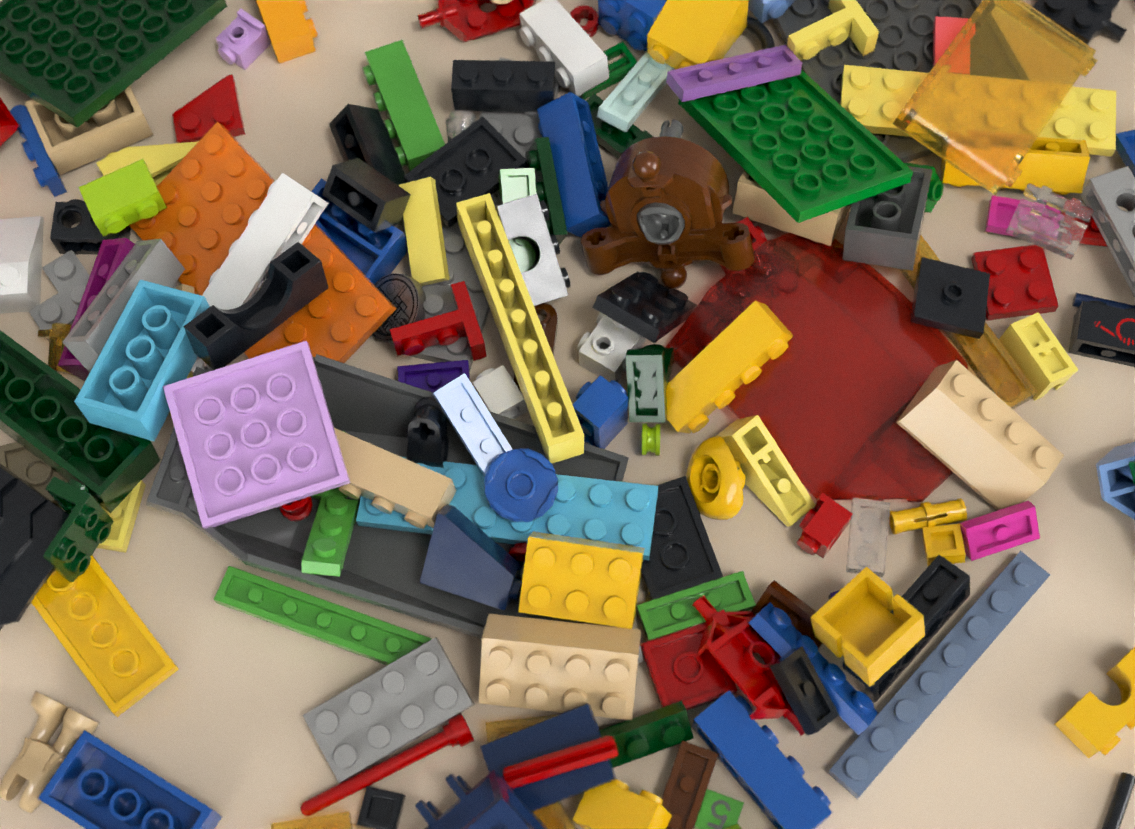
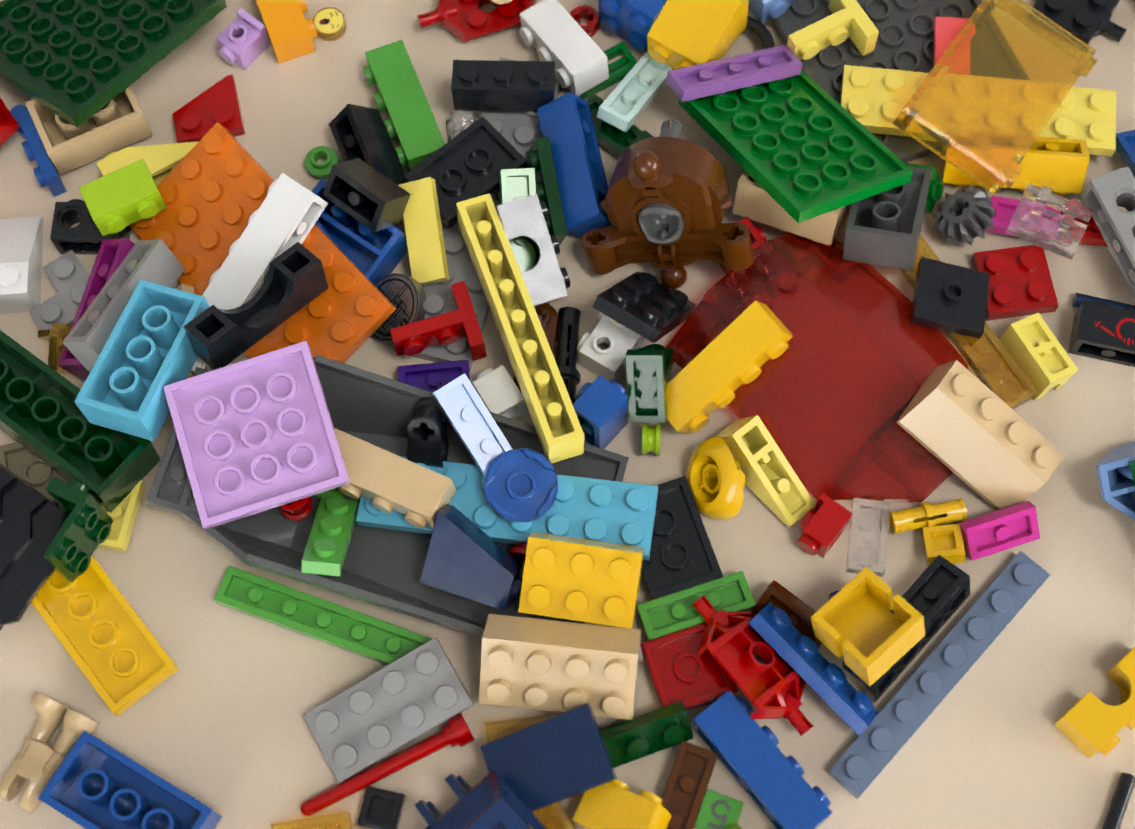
(320, 170): none -> bright green plate
(330, 24): none -> tile
(560, 761): red axle -> none
(566, 360): none -> black pin
(804, 690): black plate -> none
(965, 215): none -> dark grey gear

